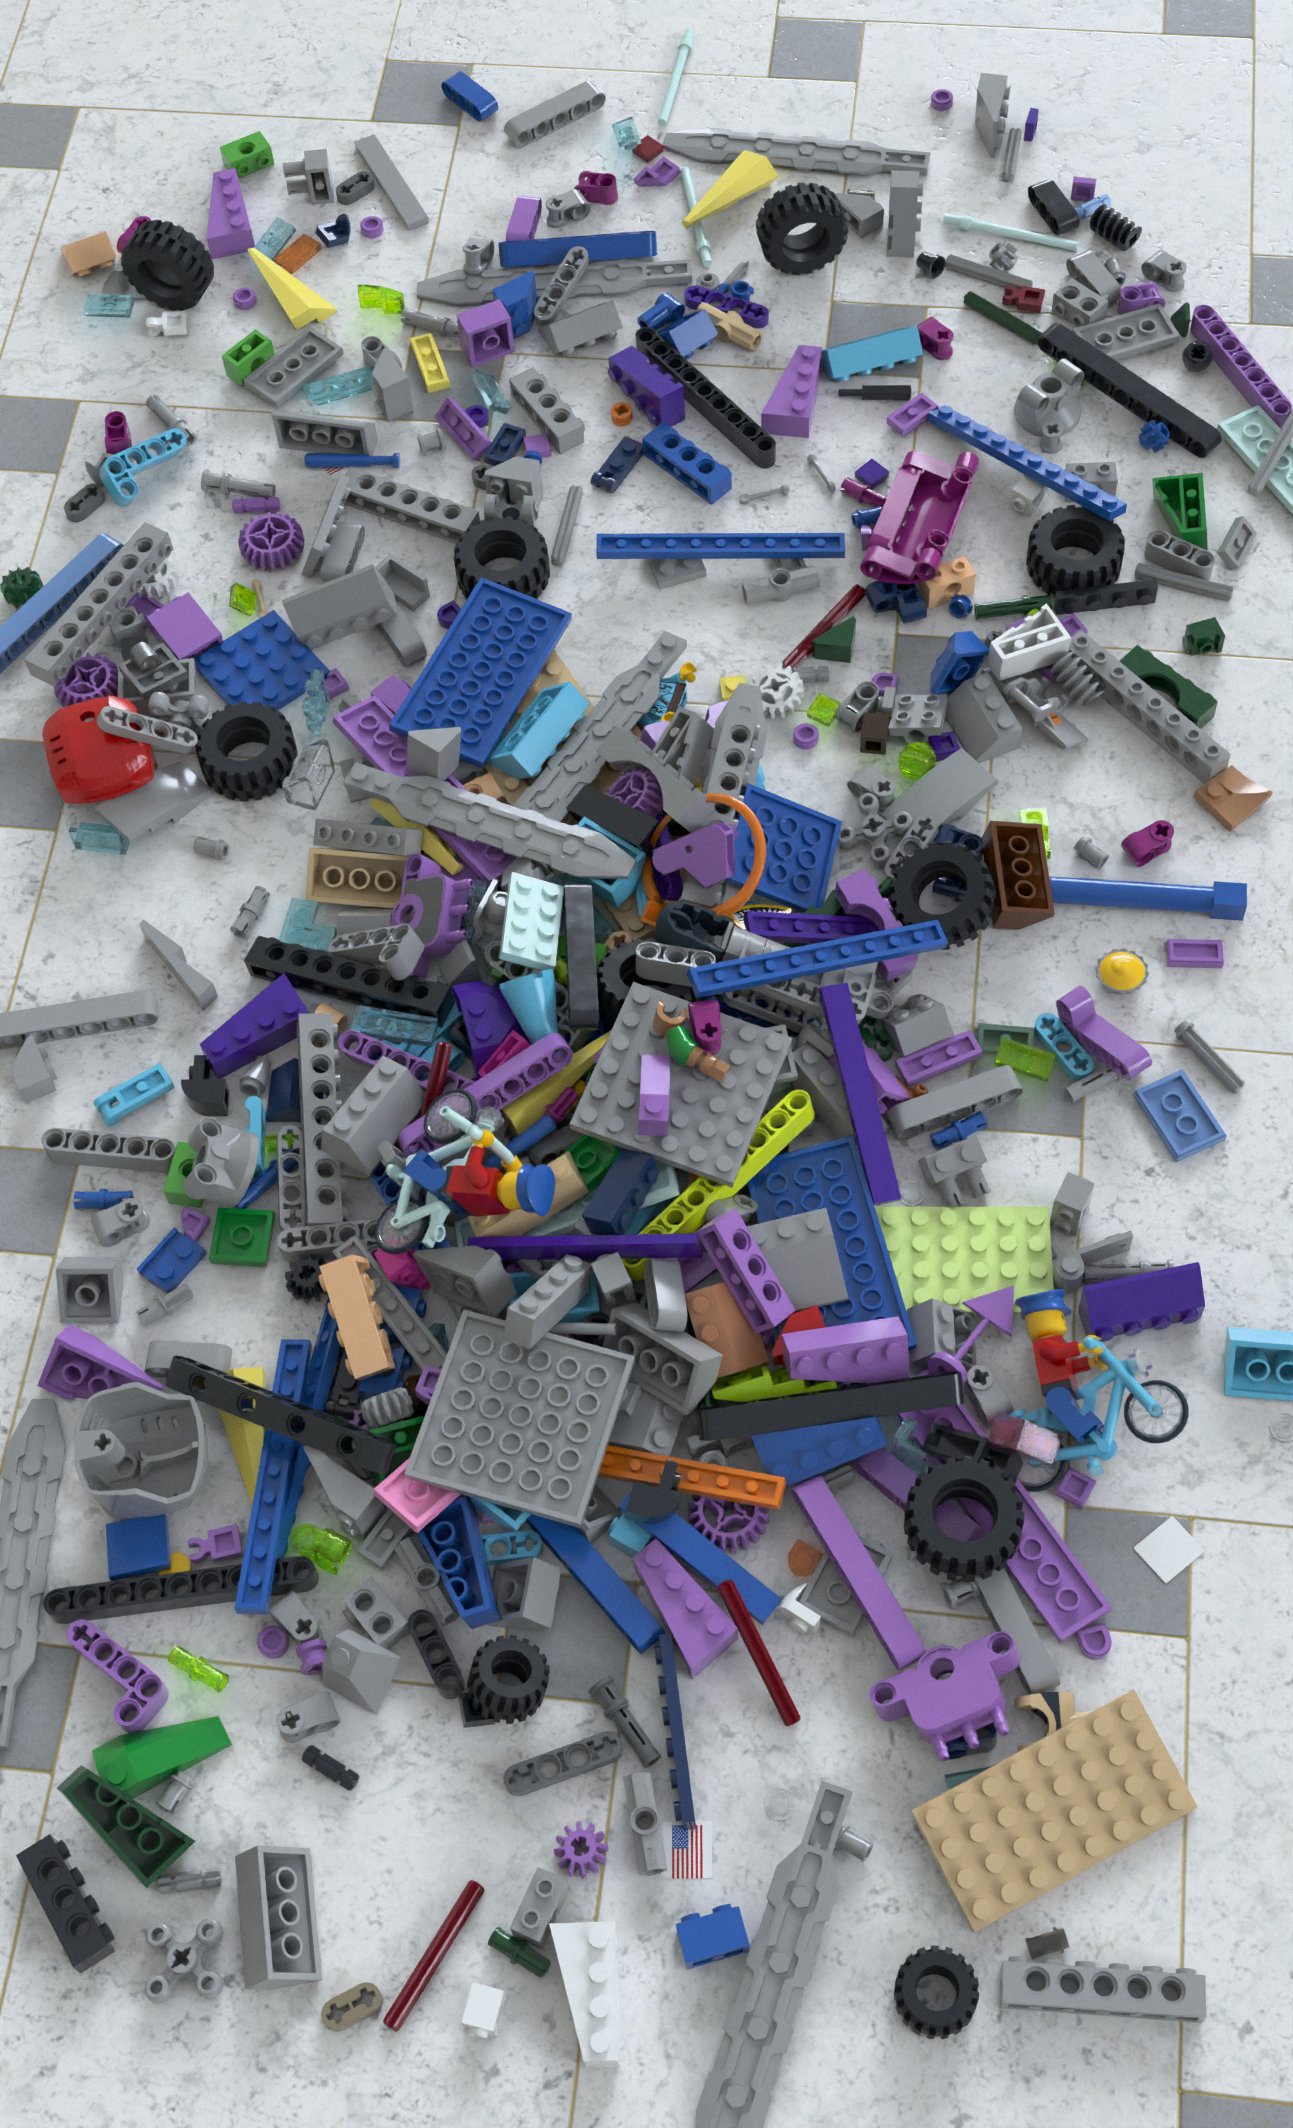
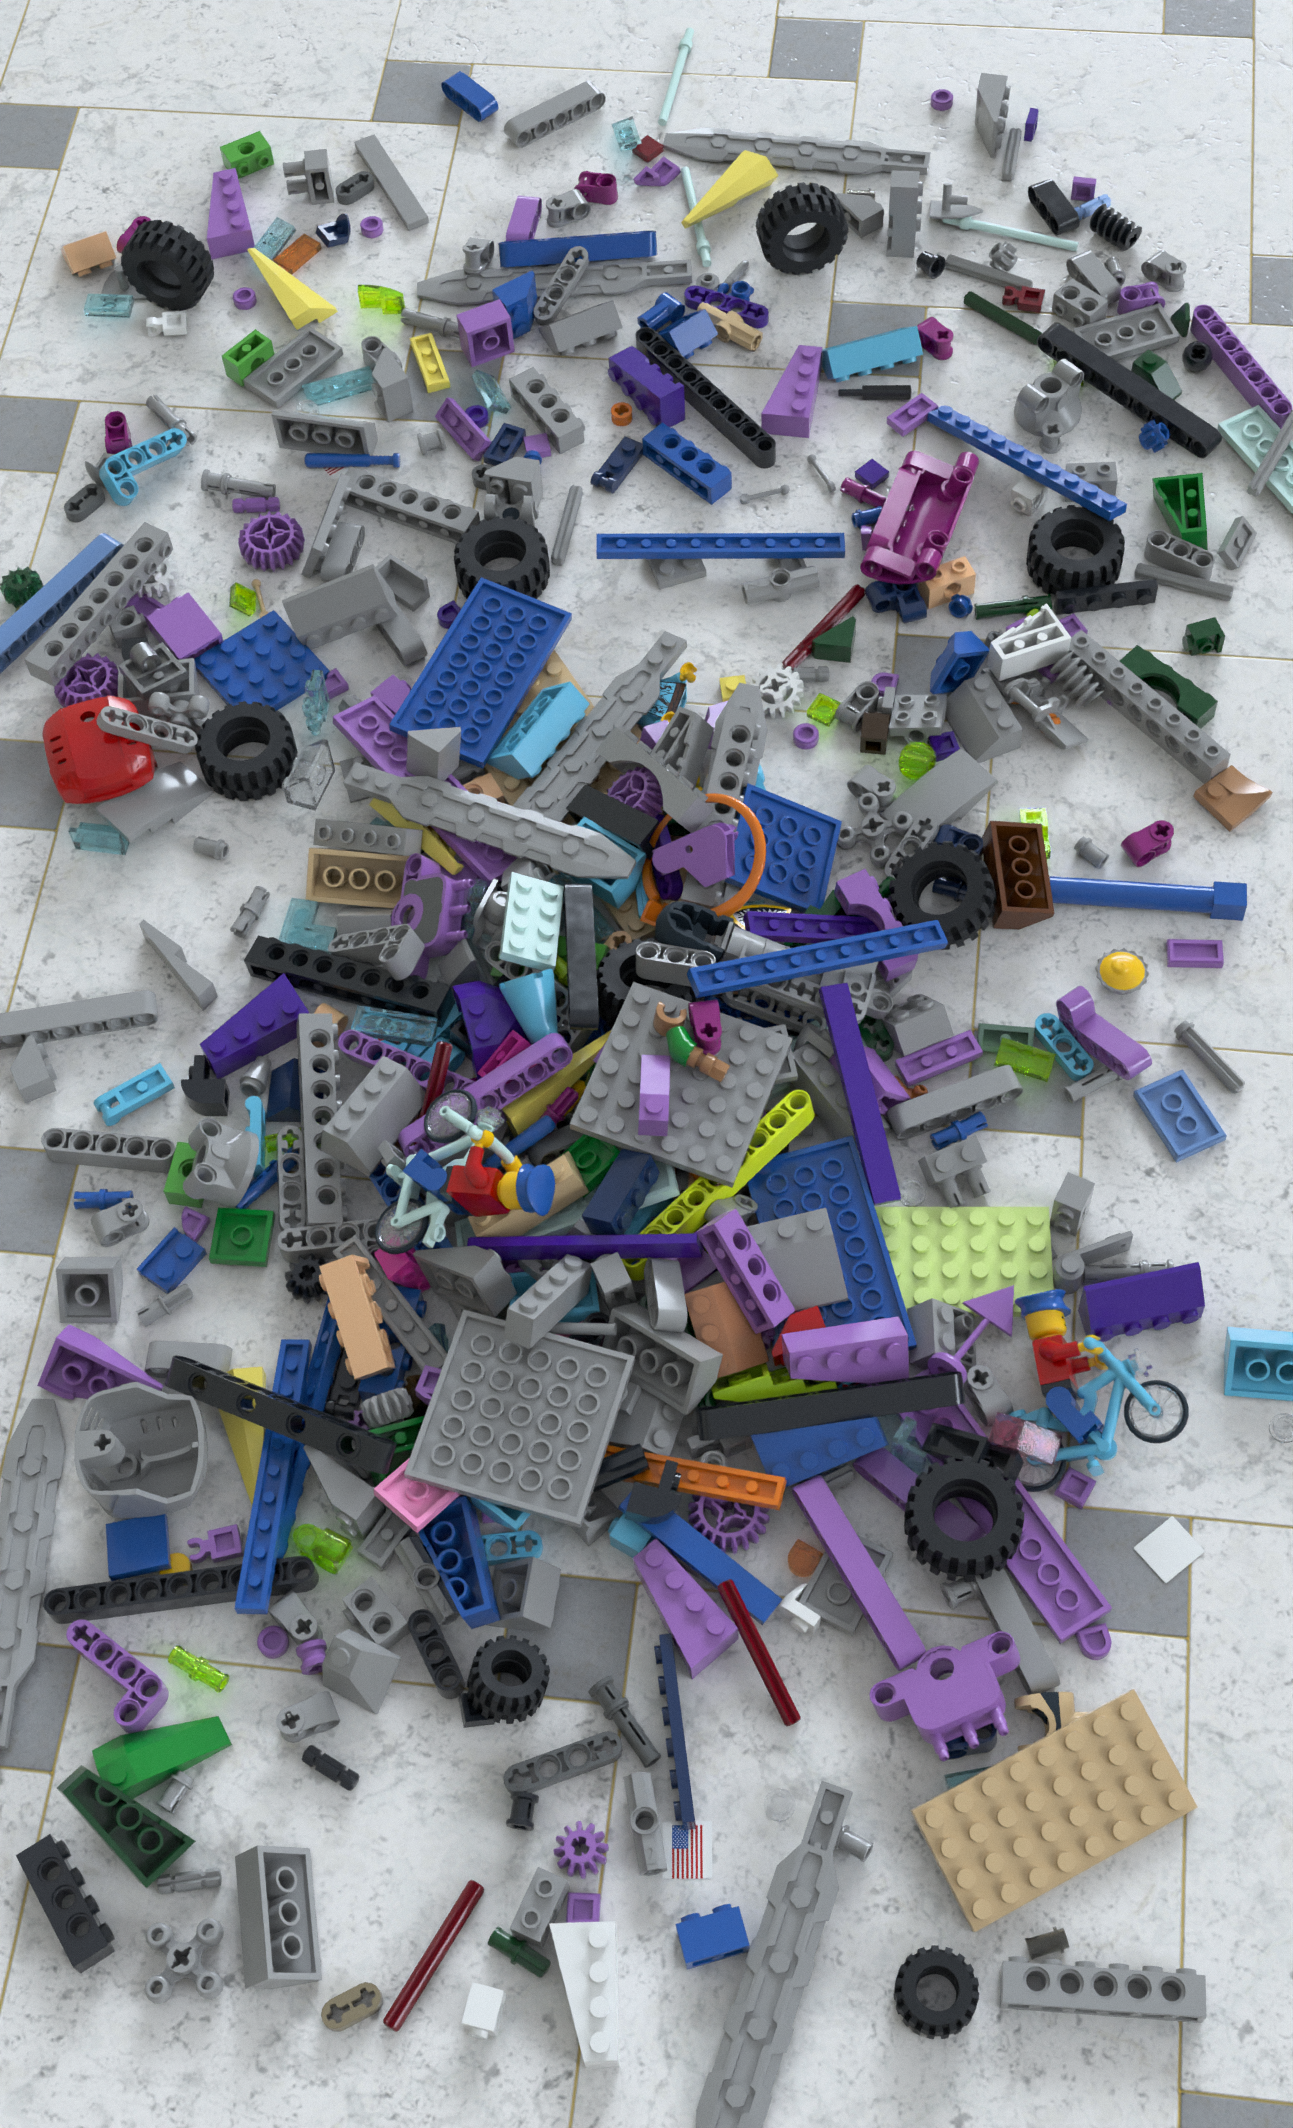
(522, 1810): none -> black bush
(583, 1907): none -> medium lavender tile
(599, 1582): blue beam -> none
(621, 1467): none -> black axle
(952, 205): none -> light grey shield
(1157, 373): none -> dark green slope

